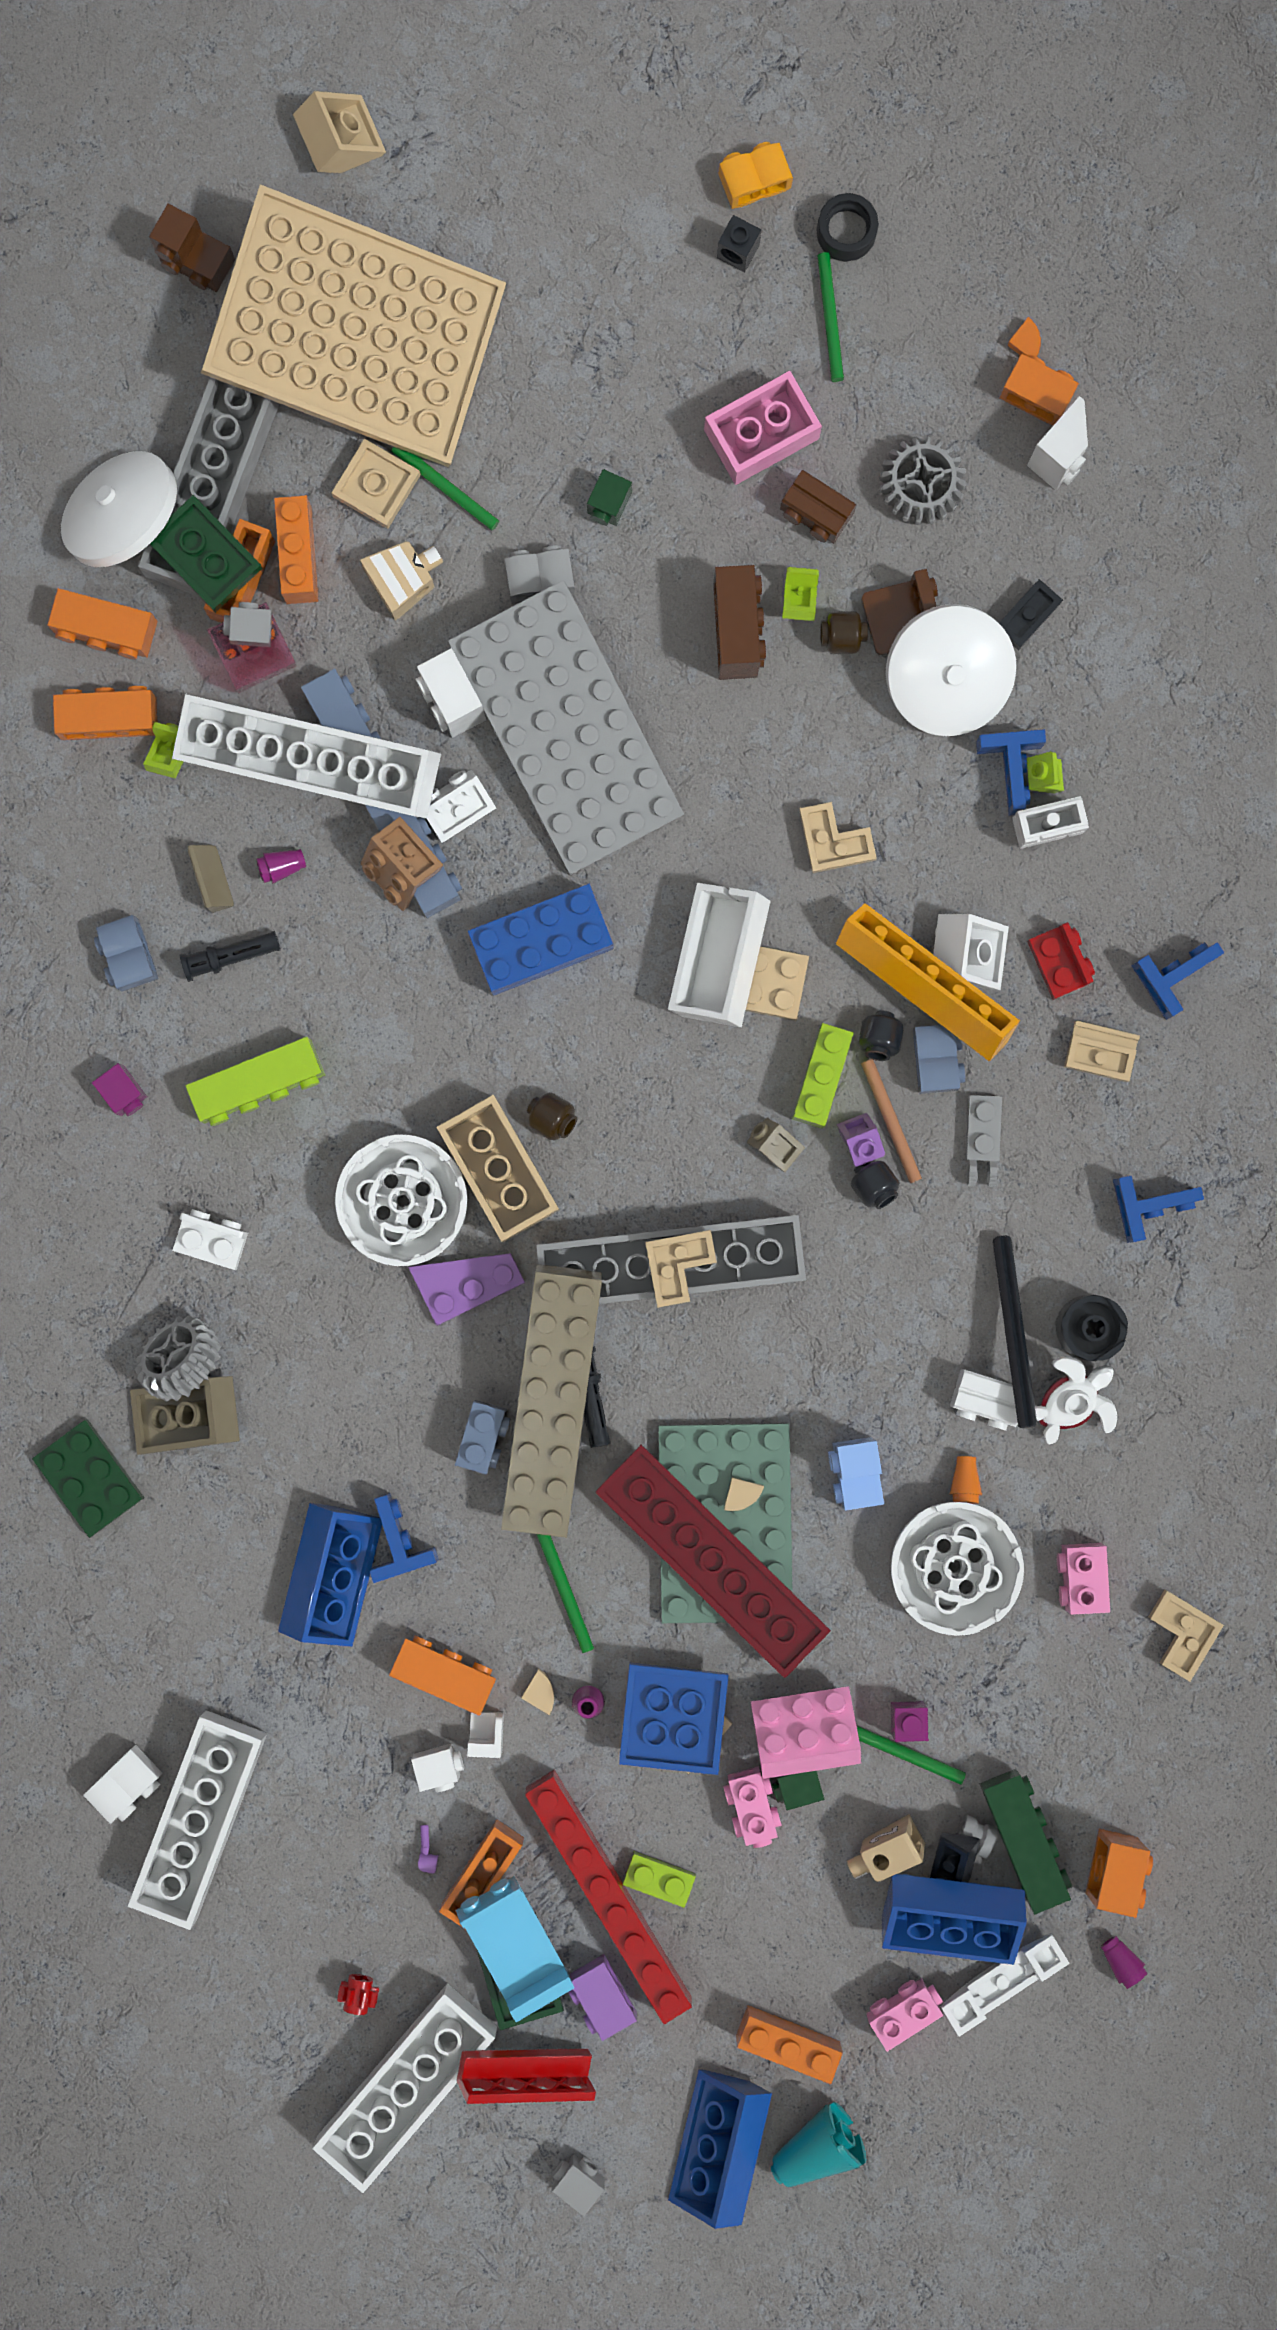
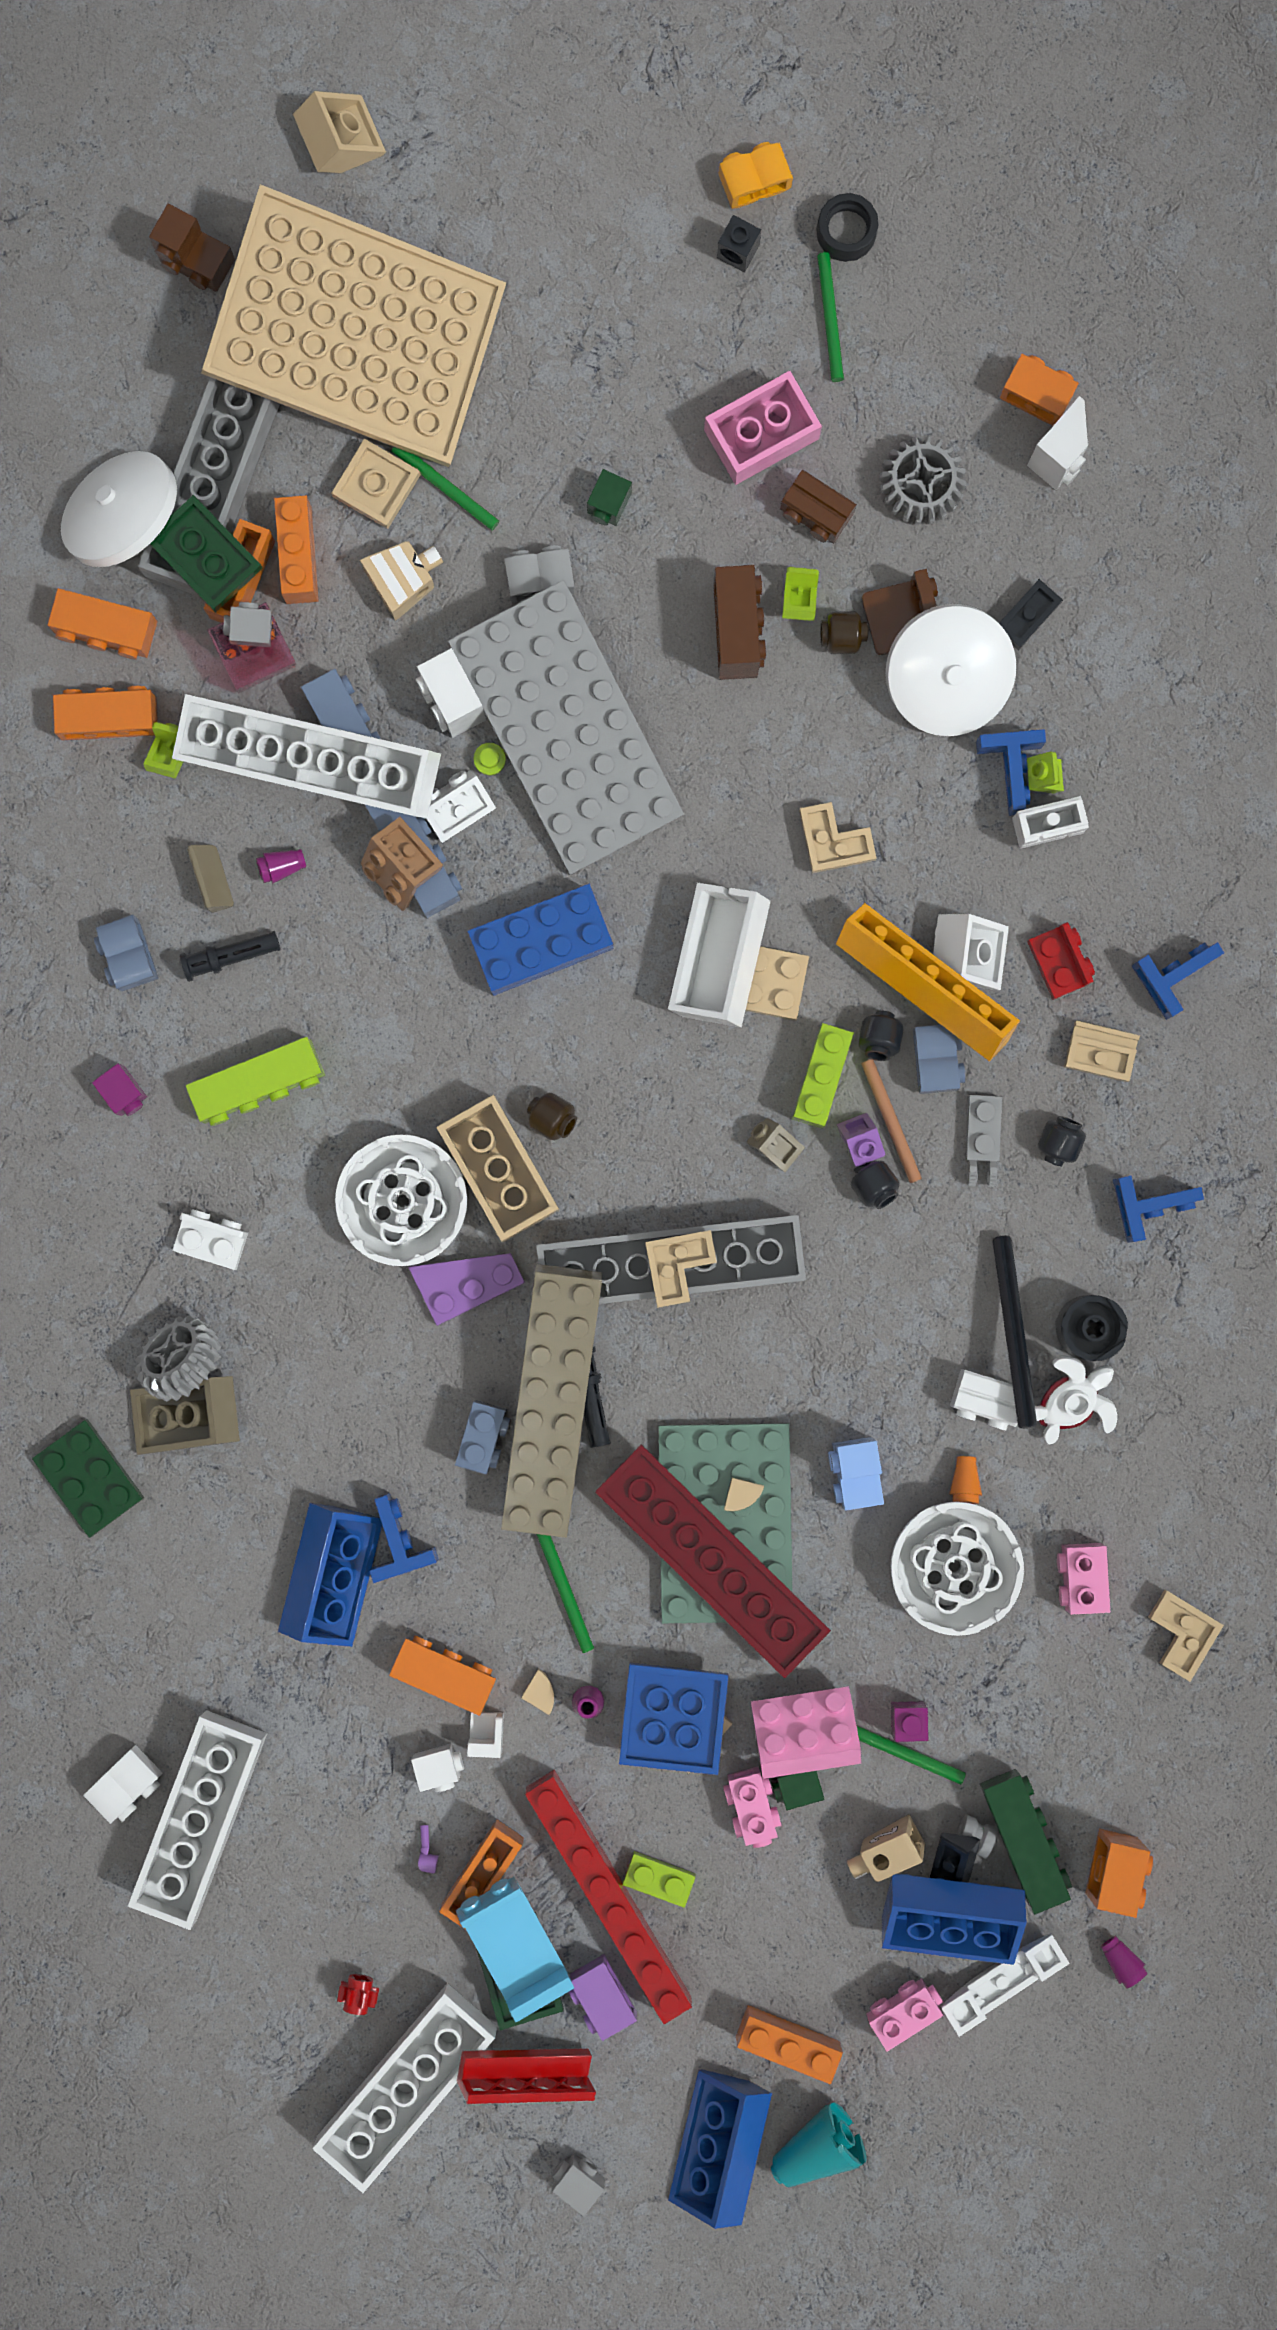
(489, 759): none -> lime plate
(1026, 339): orange tile -> none
(1061, 1141): none -> black head

